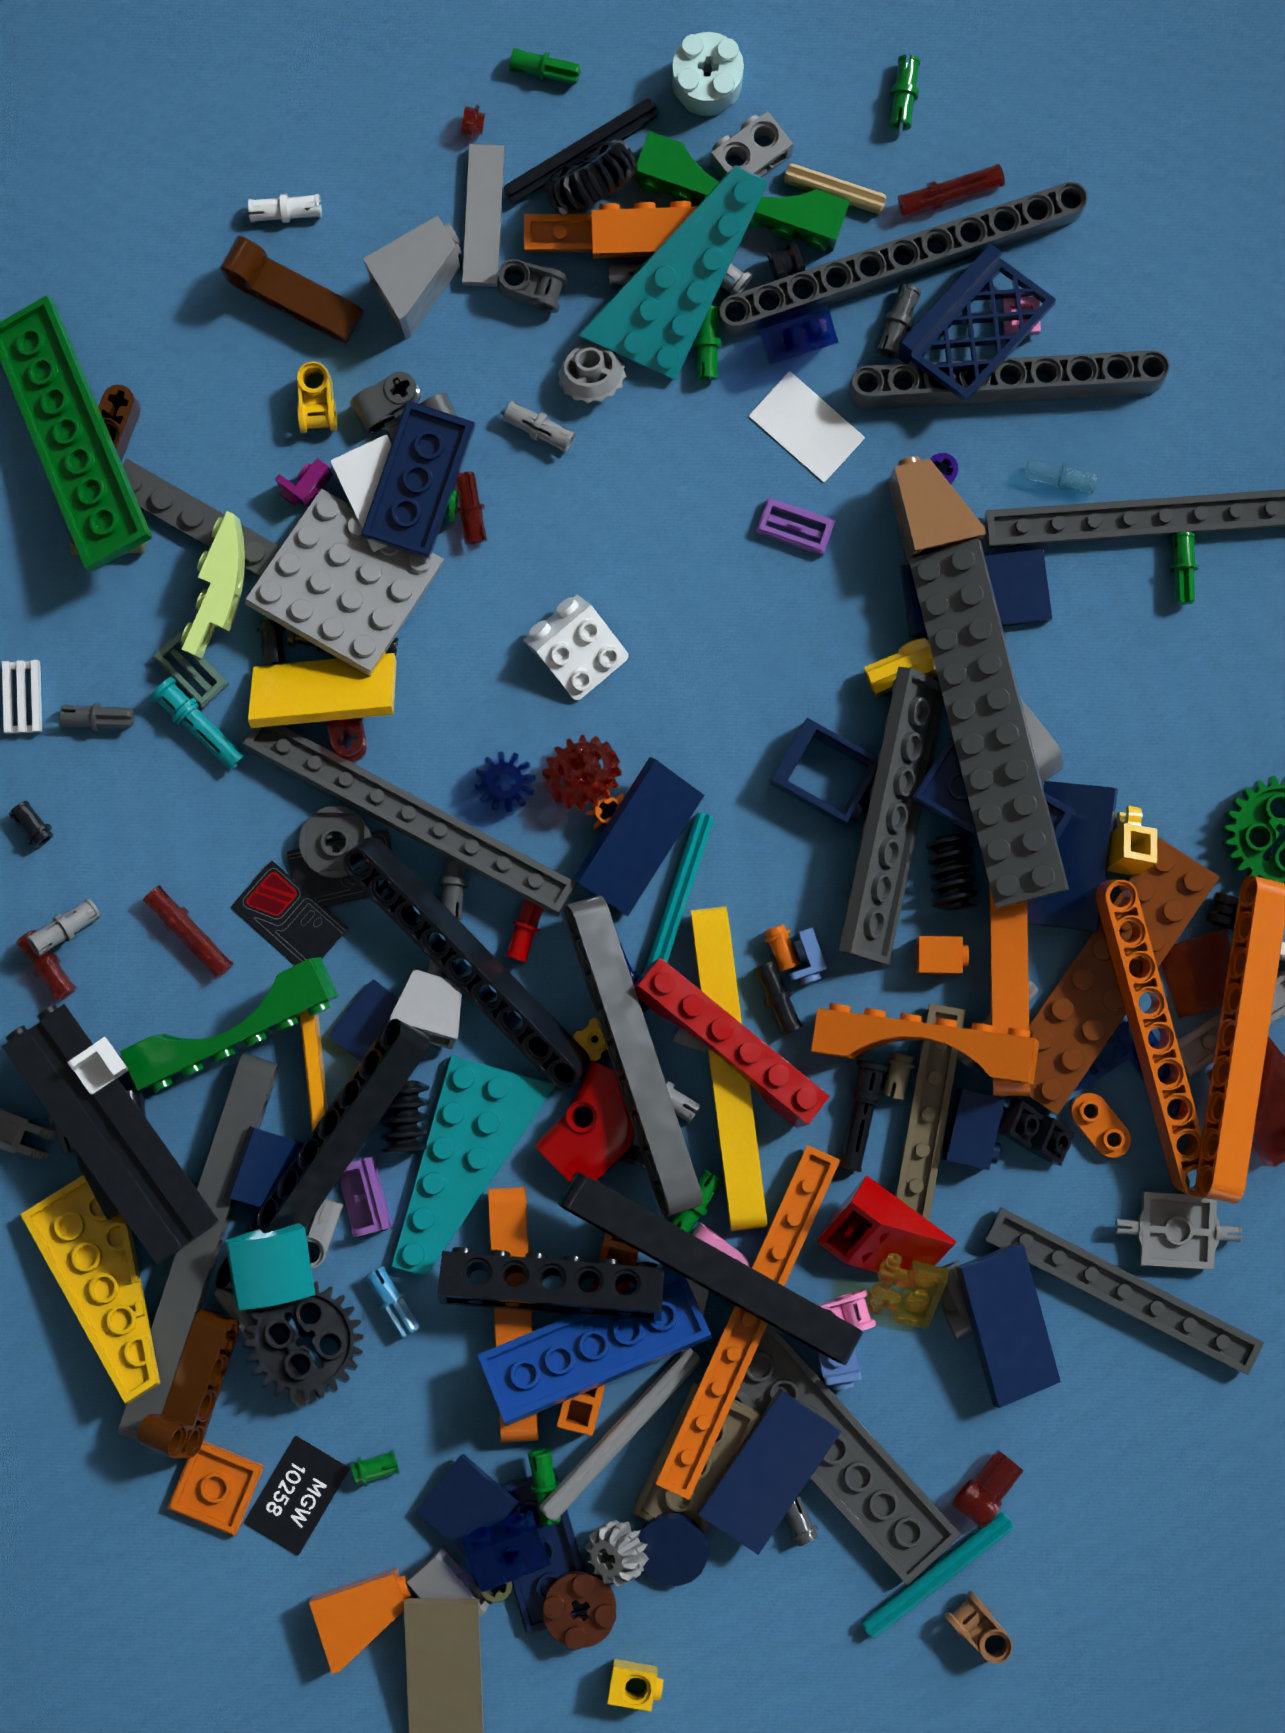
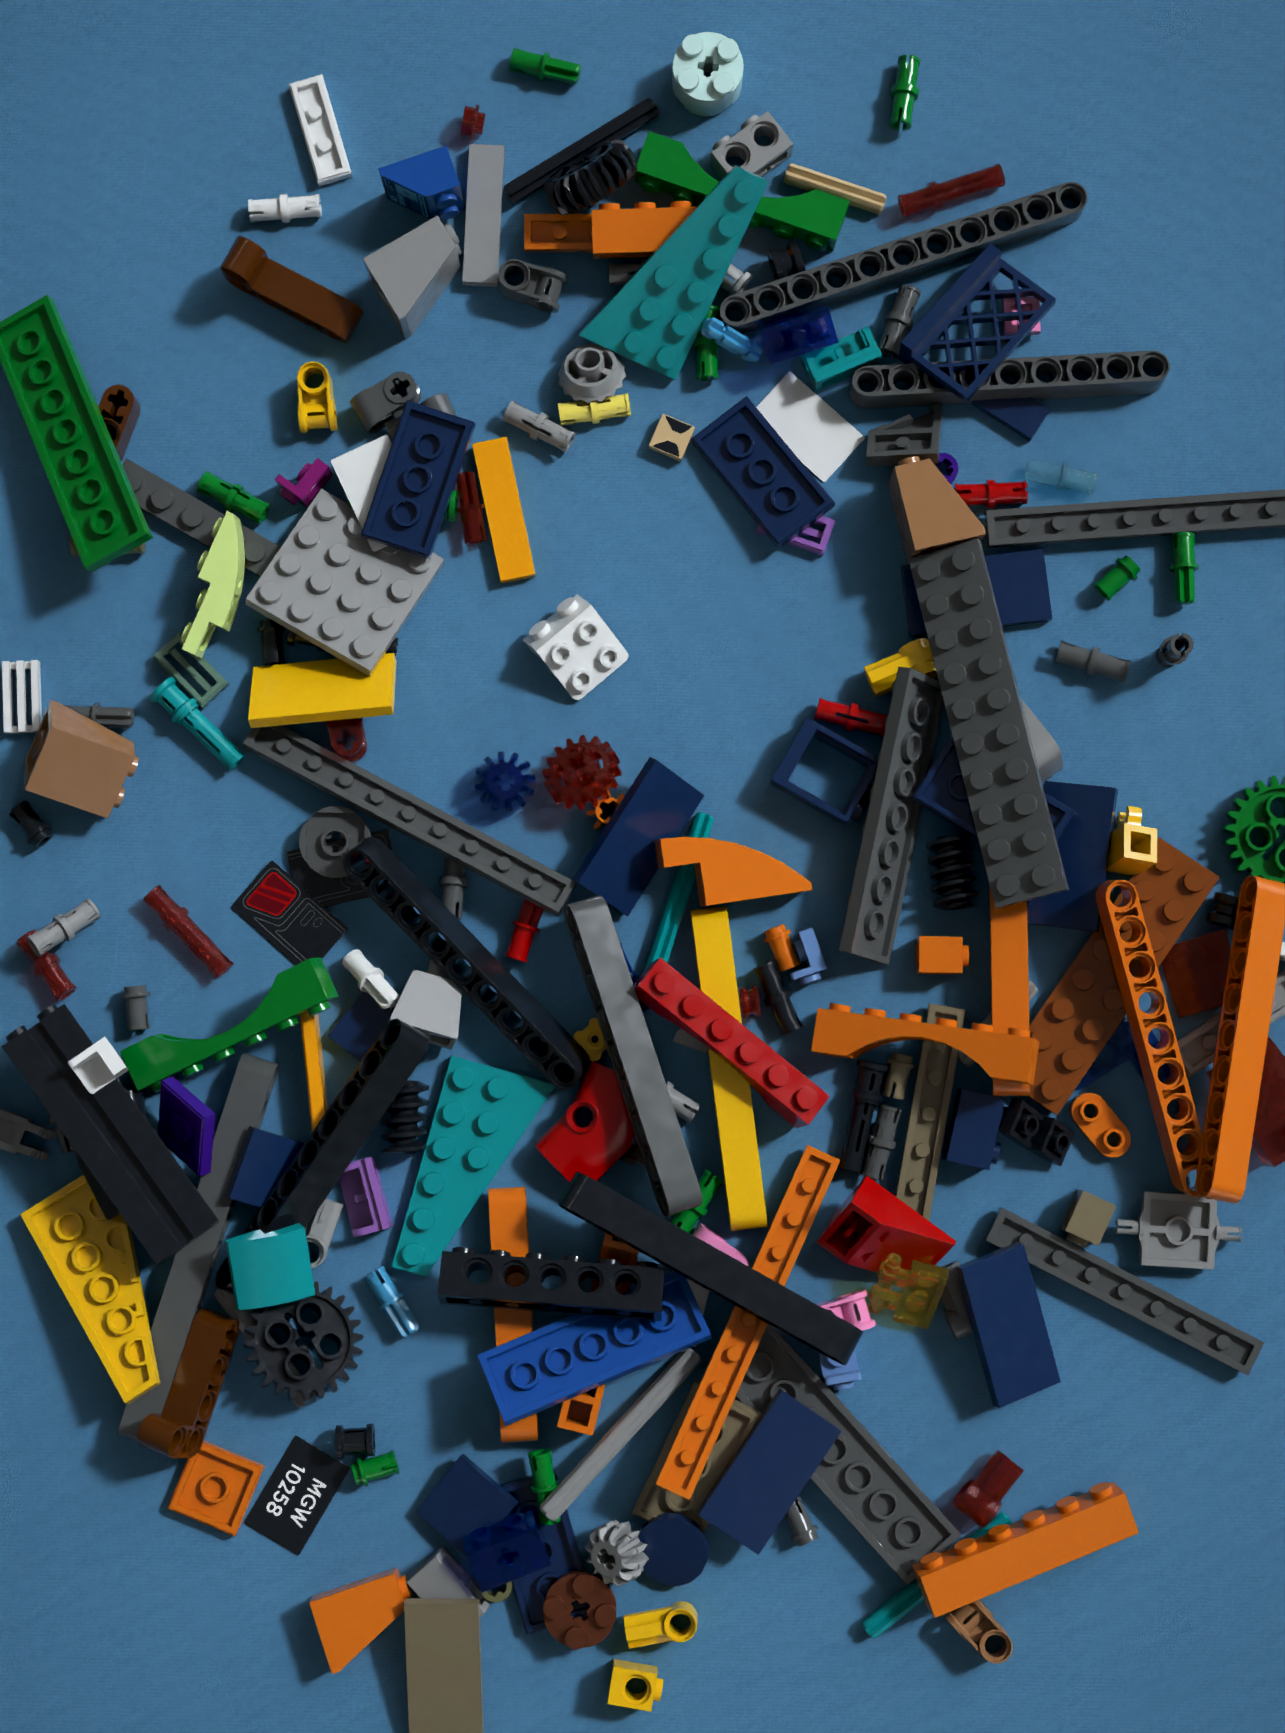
(78, 761): none -> medium nougat slope
(136, 1007): none -> dark grey pin
(186, 1126): none -> dark purple tile
(233, 497): none -> green pin
(320, 130): none -> white tile
(354, 1440): none -> black bush
(370, 979): none -> white axle
(424, 184): none -> blue slope
(503, 510): none -> light orange tile
(594, 411): none -> light yellow pin
(656, 1626): none -> yellow piece
(671, 437): none -> tan tile
(729, 870): none -> orange slope
(731, 339): none -> dark azure axle
(749, 1002): none -> clear red bush
(762, 472): none -> dark blue tile
(826, 712): none -> red pin
(841, 359): none -> teal hinge
(881, 1141): none -> dark grey pin
(906, 439): none -> dark grey wing
(993, 493): none -> red pin
(1017, 414): none -> dark blue tile
(1024, 1548): none -> orange brick
(1087, 1219): none -> dark tan brick
(1092, 661): none -> dark grey pin
(1117, 577): none -> green pin
(1174, 647): none -> dark grey pin

